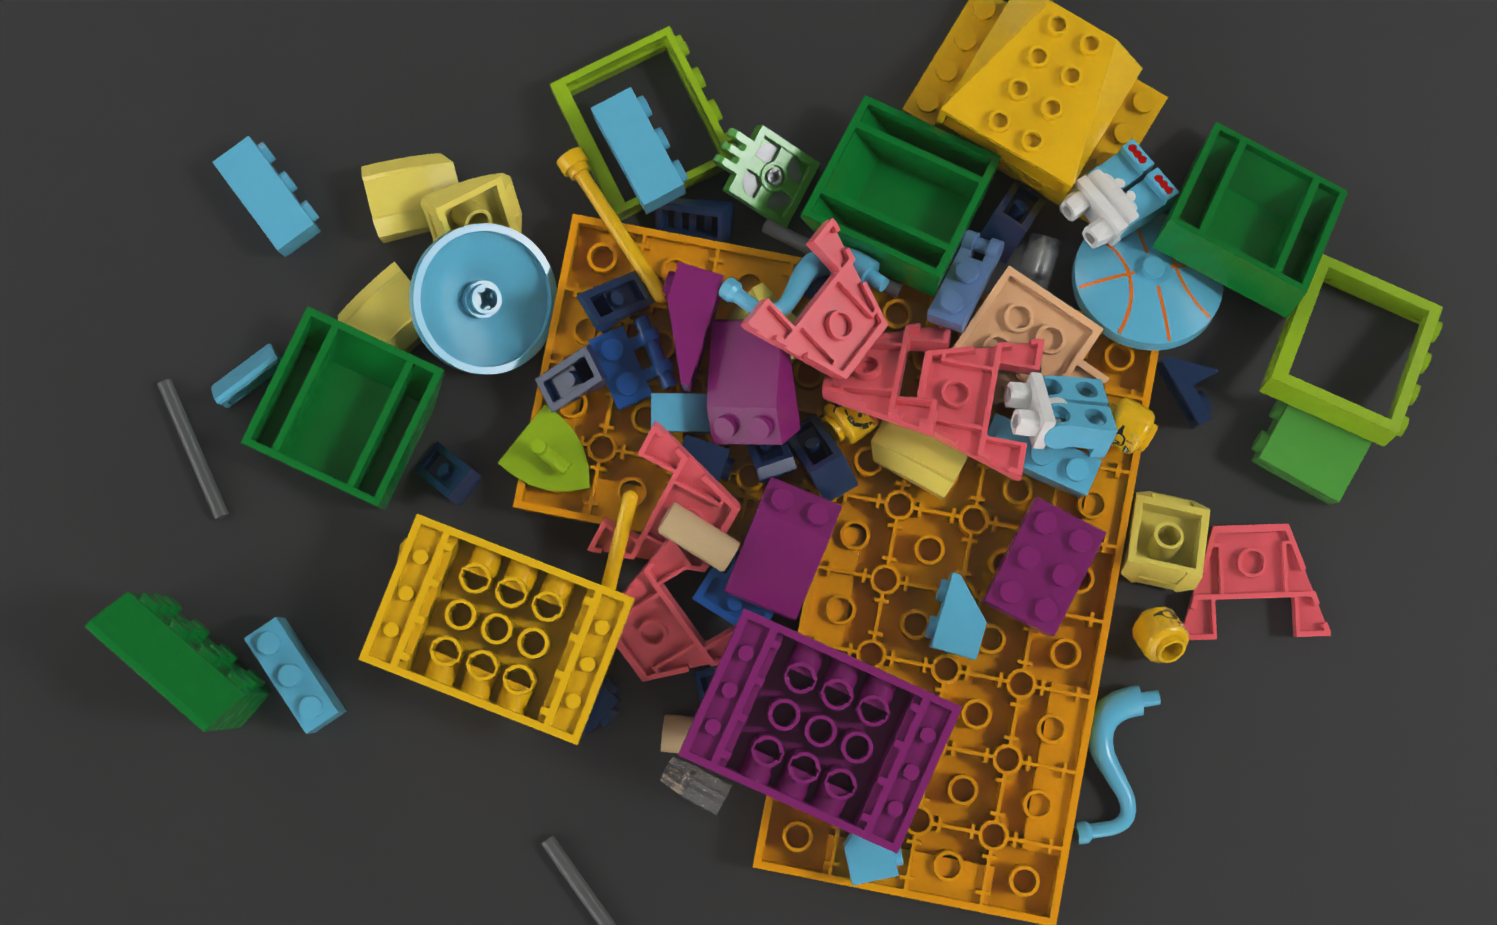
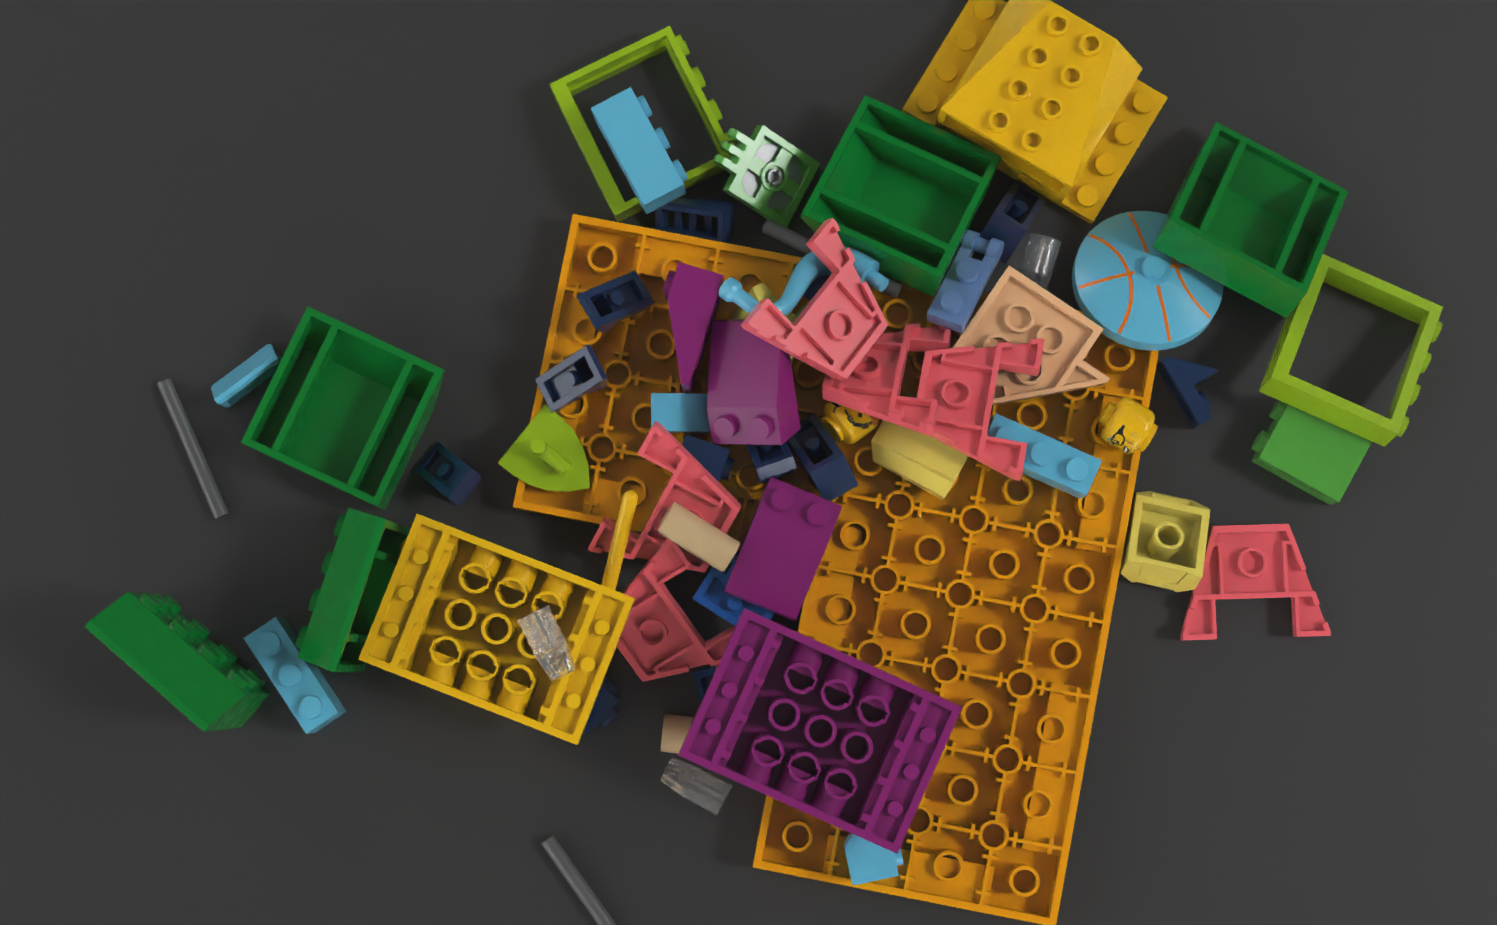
(268, 195): medium azure brick -> none
(350, 591): none -> green slope
(384, 310): light yellow slope -> none
(396, 192): light yellow slope -> none
(473, 202): light yellow slope -> none
(482, 298): medium azure dish -> none
(547, 643): none -> clear hinge
(575, 165): yellow piece -> none
(624, 374): blue plate -> none
(959, 620): medium azure slope -> none
(1043, 567): magenta brick -> none
(1062, 413): medium azure hips -> none
(1108, 714): medium azure animal -> none
(1119, 196): hips -> none
(1160, 635): yellow head -> none

